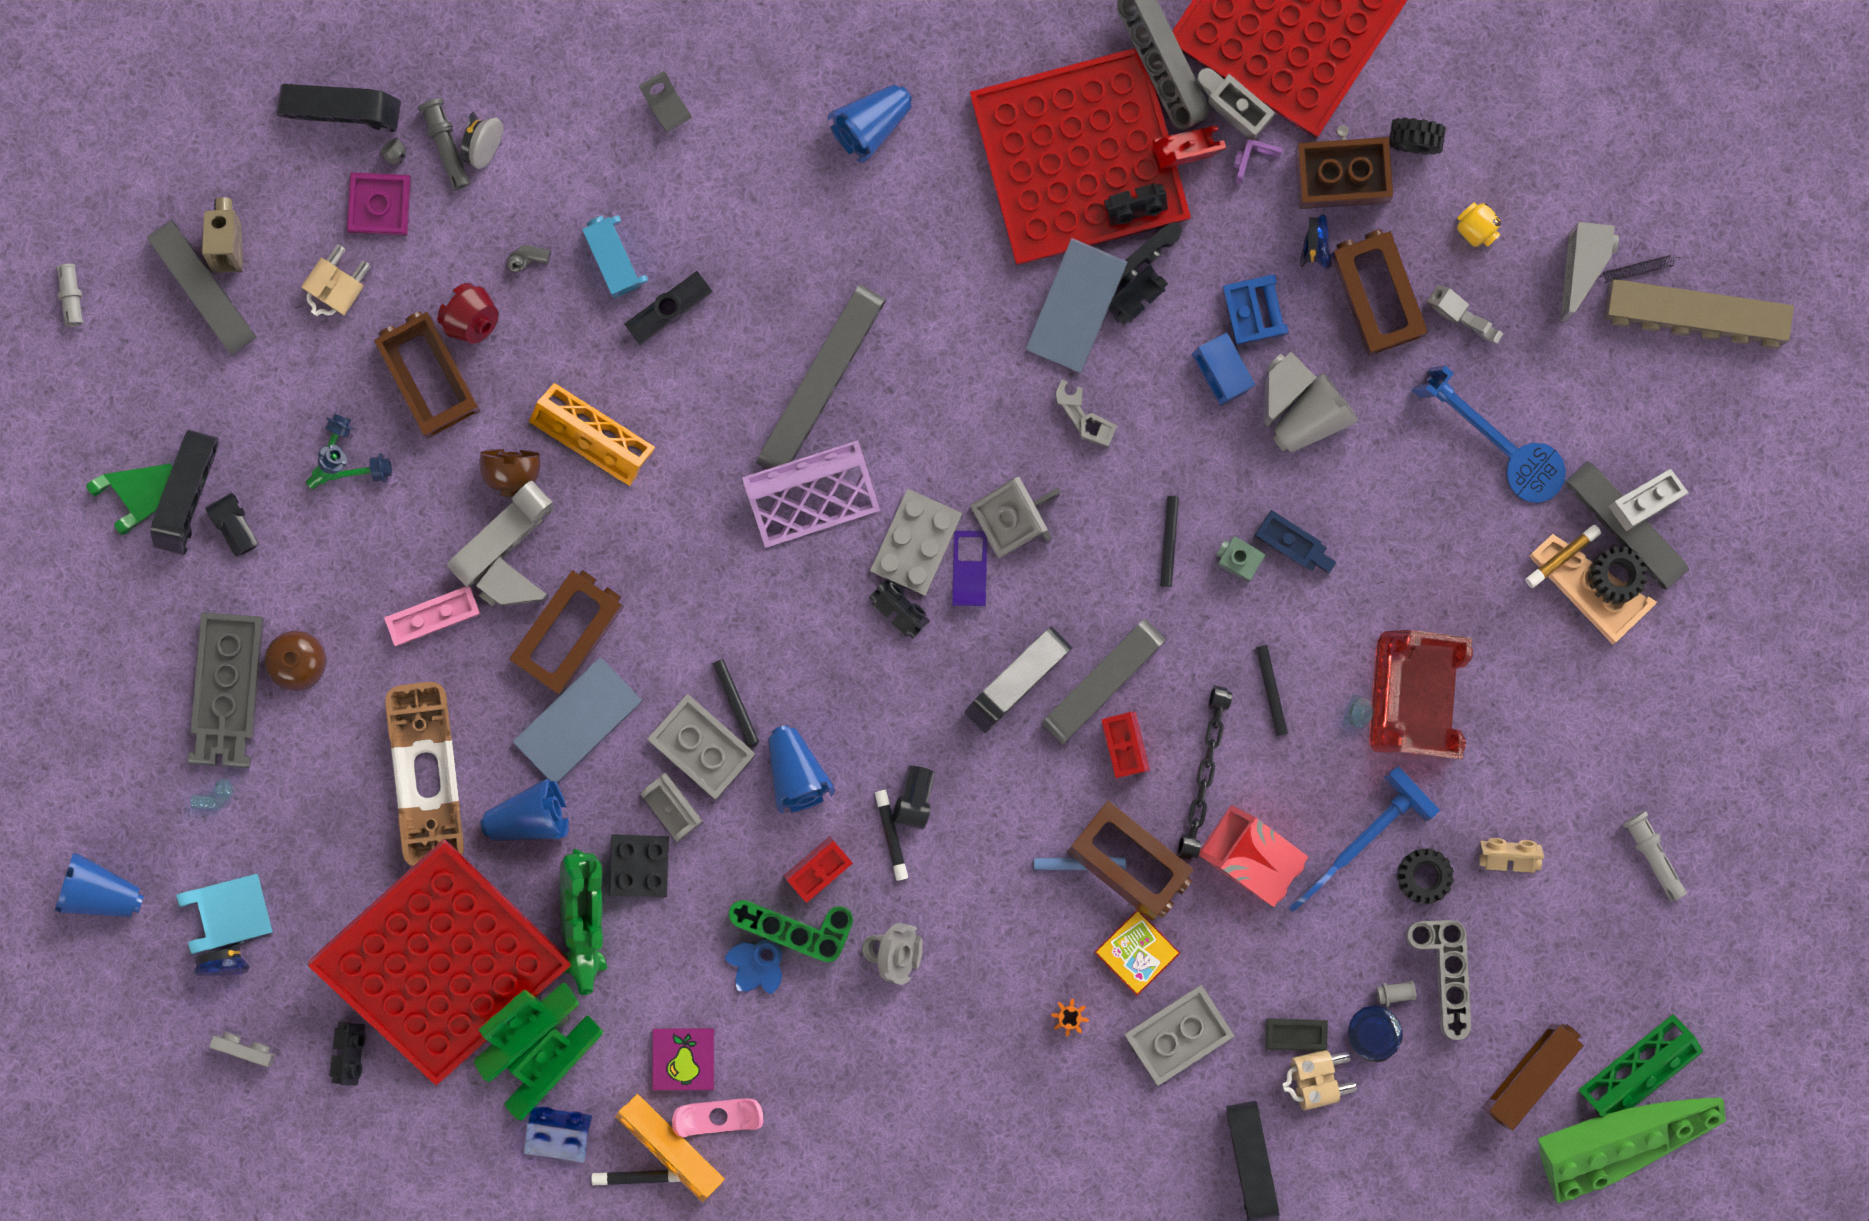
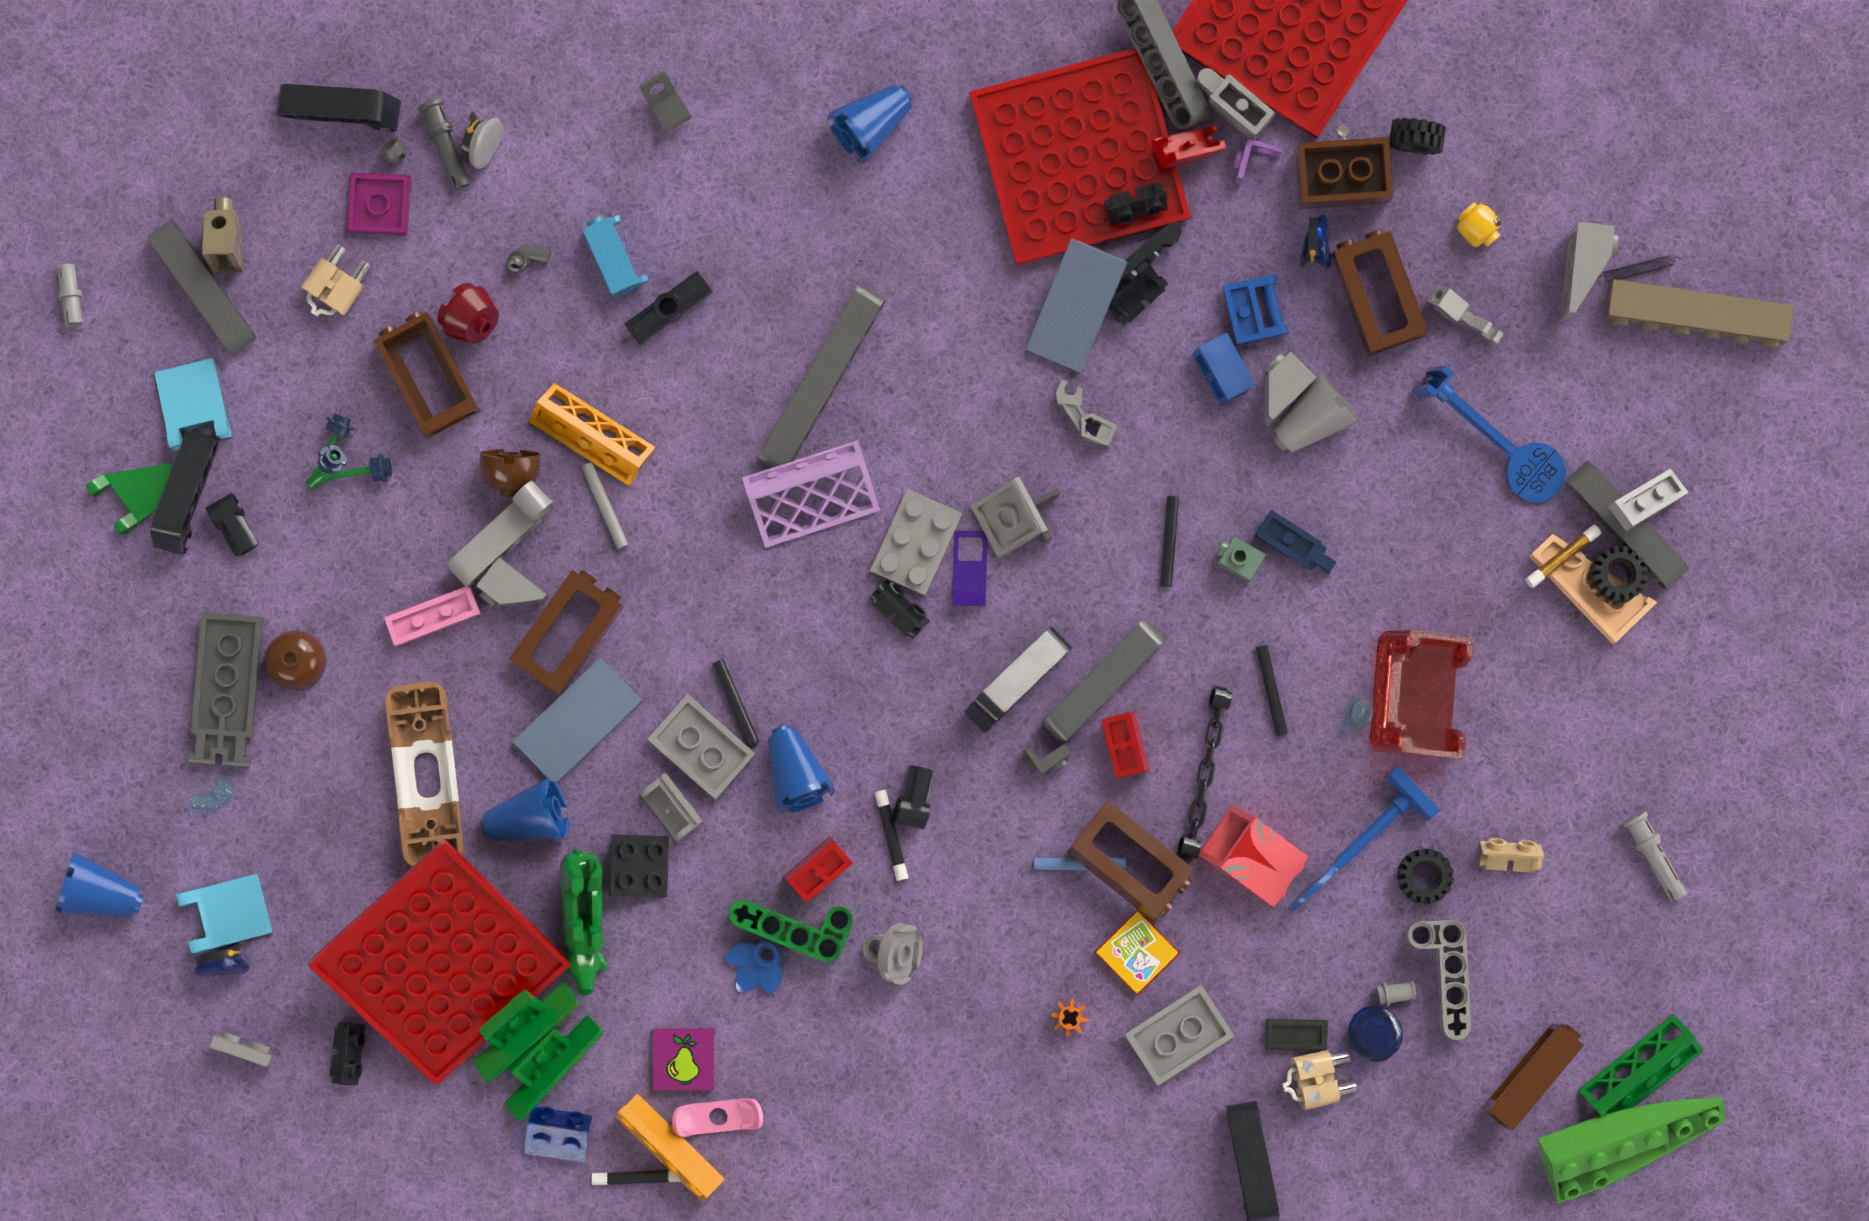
(191, 399): none -> medium azure flag
(604, 505): none -> light grey bar
(1054, 760): none -> dark grey bracket

